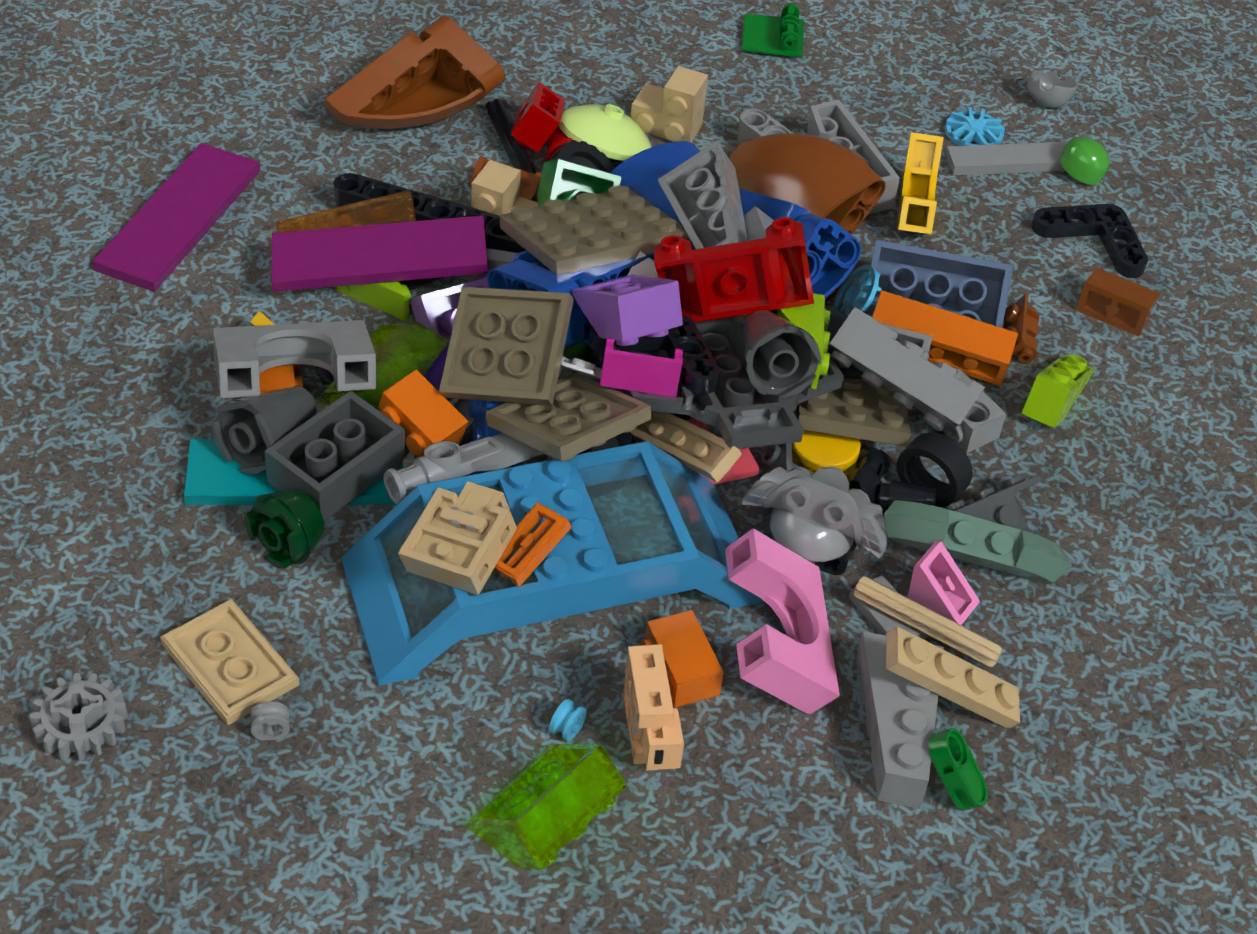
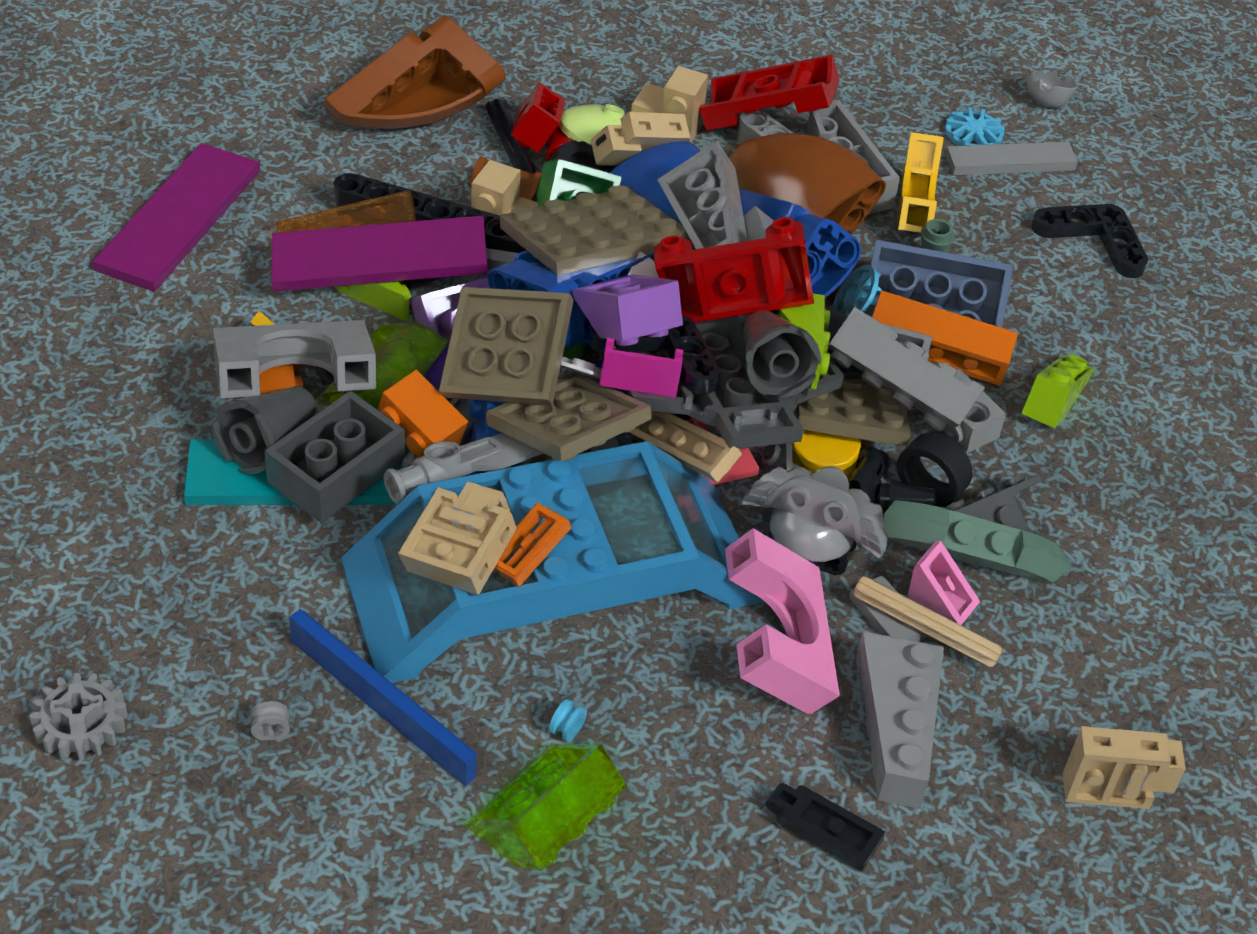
(229, 661): tan tile -> none
(286, 526): dark green cone -> none
(383, 697): none -> blue tile
(637, 133): none -> tan piece
(649, 710): light nougat piece -> none
(689, 659): orange brick -> none
(774, 34): green hinge -> none
(805, 82): none -> red piece
(825, 824): none -> black hinge
(937, 235): none -> sand green cone
(952, 677): tan plate -> none
(958, 769): green piece -> none
(1024, 321): dark orange hinge -> none
(1085, 160): bright green hair -> none
(1117, 301): dark orange hinge -> none
(1122, 767): none -> tan piece

